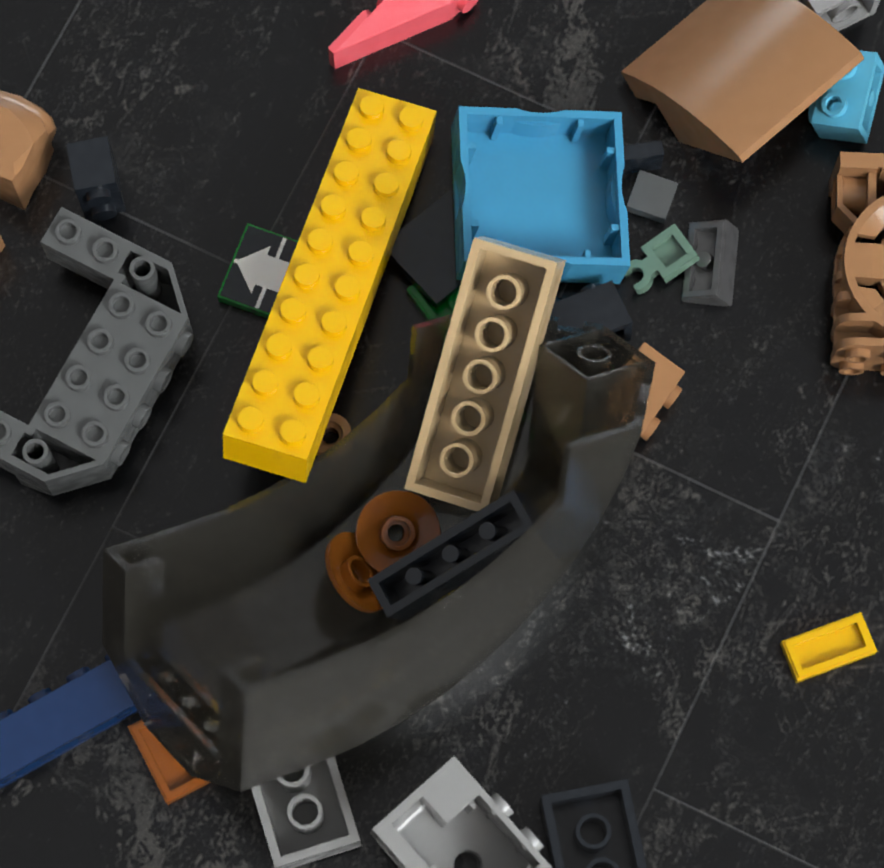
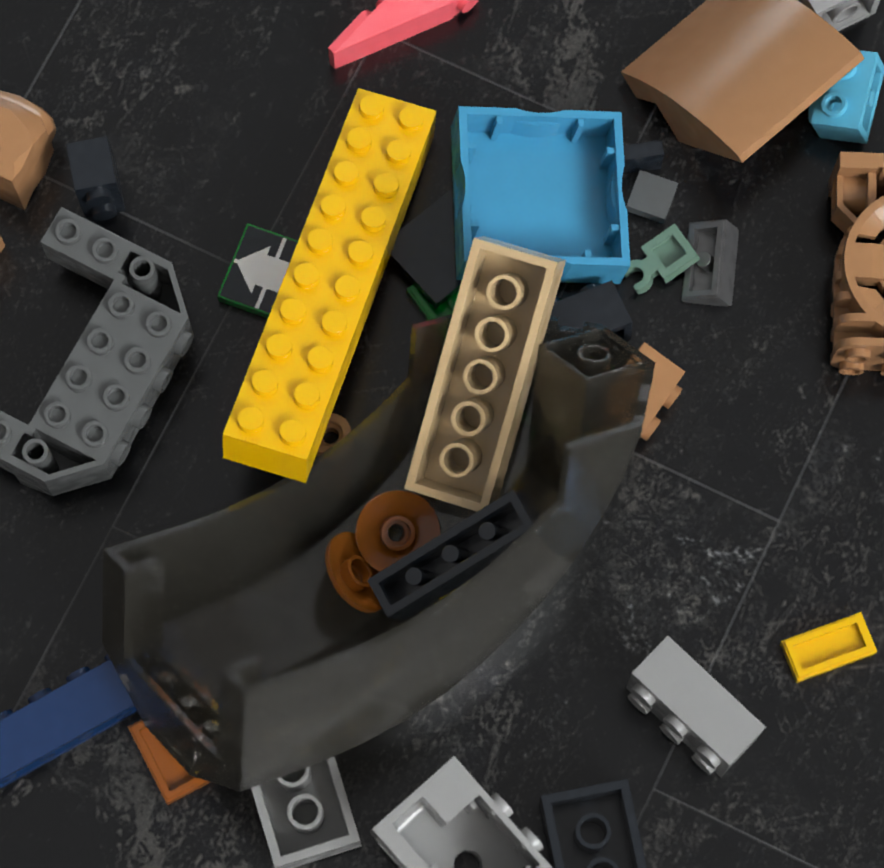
(693, 707): none -> light grey brick

